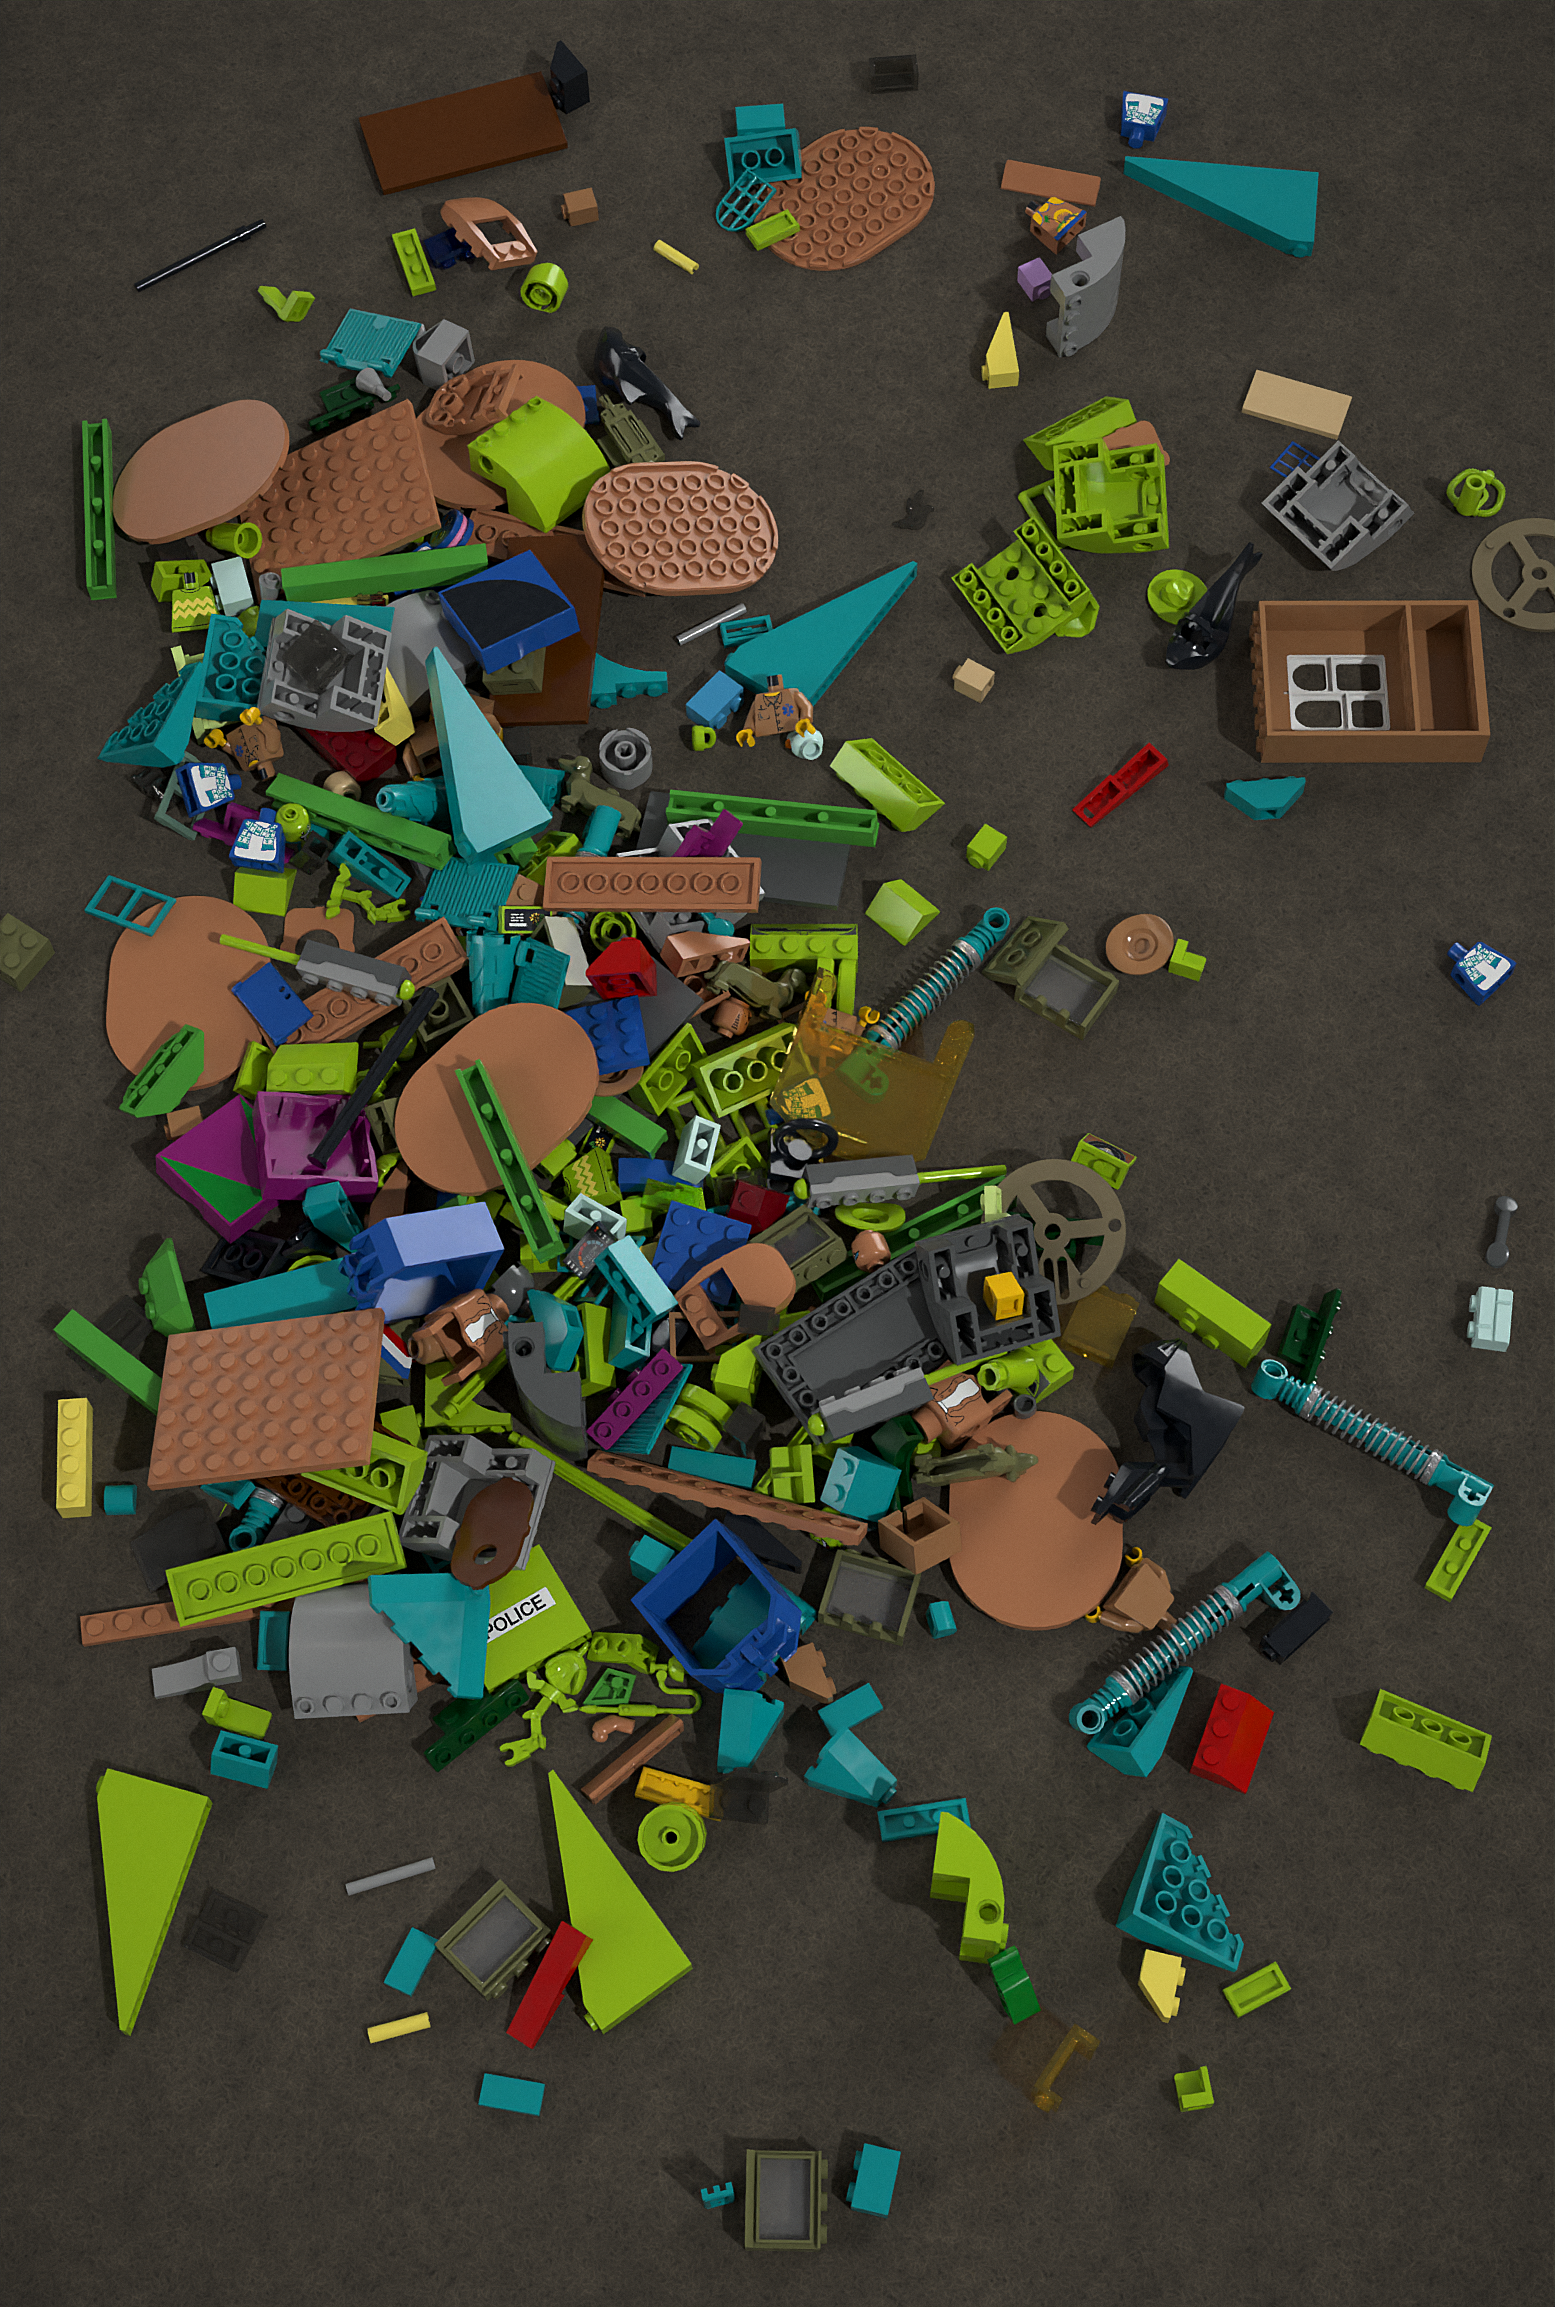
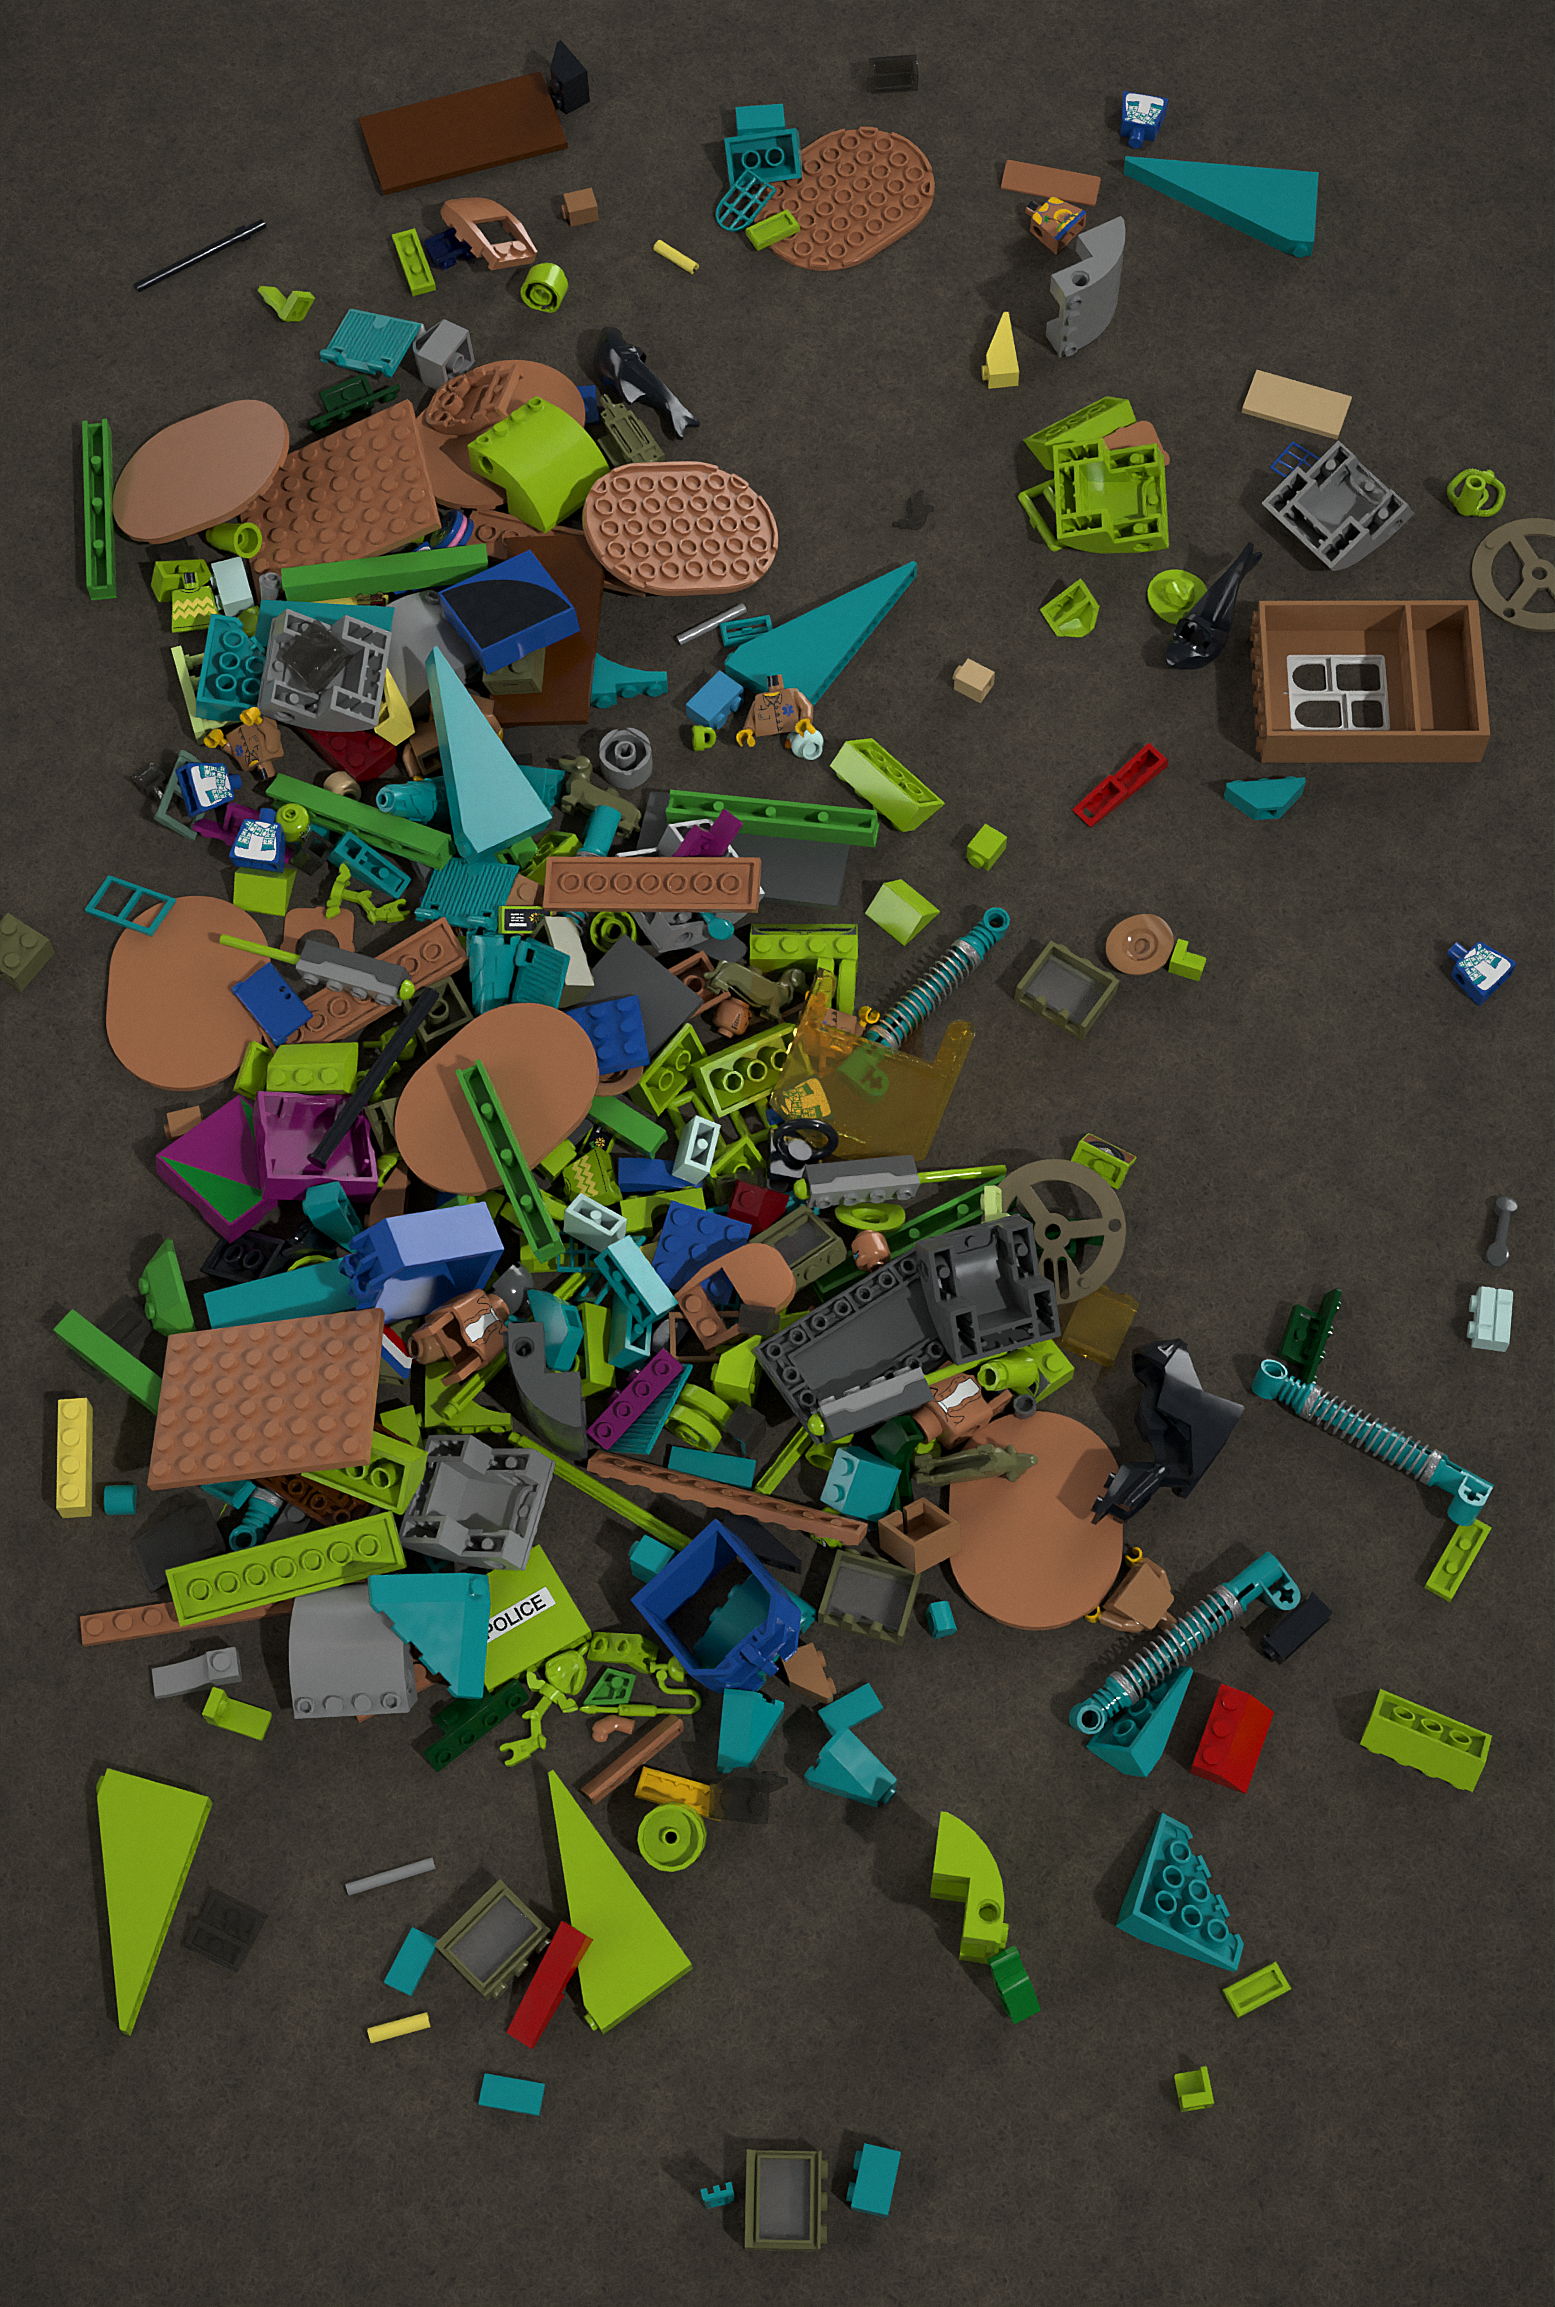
(162, 729): teal slope -> none
(166, 1075): bright green wedge -> none
(244, 1759): teal brick -> none
(273, 1640): teal tile -> none
(369, 381): light grey cone -> none
(493, 1519): reddish brown piece -> none
(588, 1248): black tile -> none
(624, 971): red slope -> none
(659, 1195): clear neon green slope -> none
(698, 951): nougat slope -> none
(792, 1474): lime panel -> none
(919, 1819): teal tile -> none
(1003, 1295): yellow brick -> none
(1025, 950): olive tile -> none
(1035, 279): lavender brick -> none
(1042, 580): lime slope -> none
(1076, 2040): clear yellow panel -> none
(1158, 1981): light yellow slope -> none
(1212, 1313): lime brick -> none

